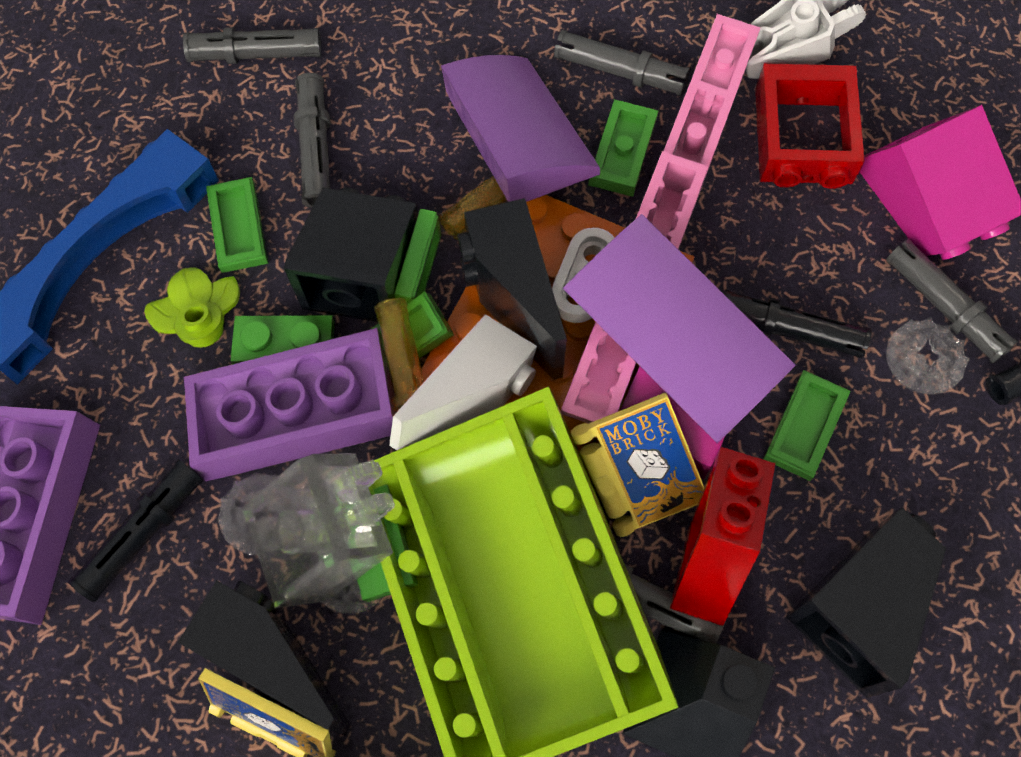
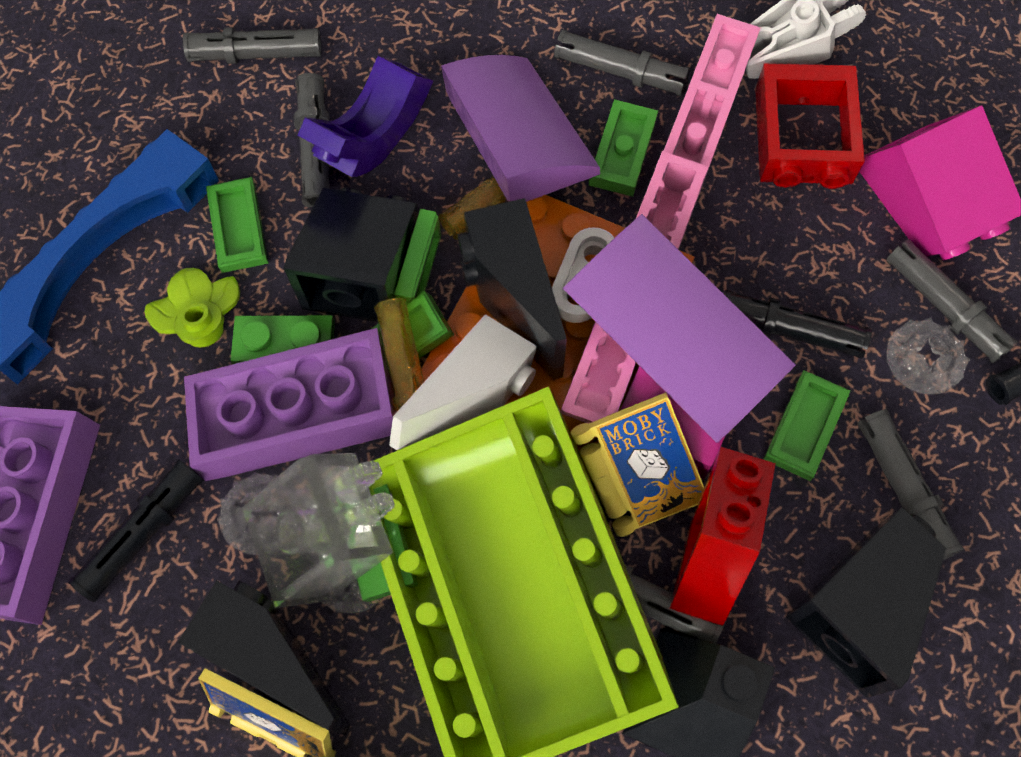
(373, 123): none -> dark purple arch
(906, 477): none -> dark grey pin

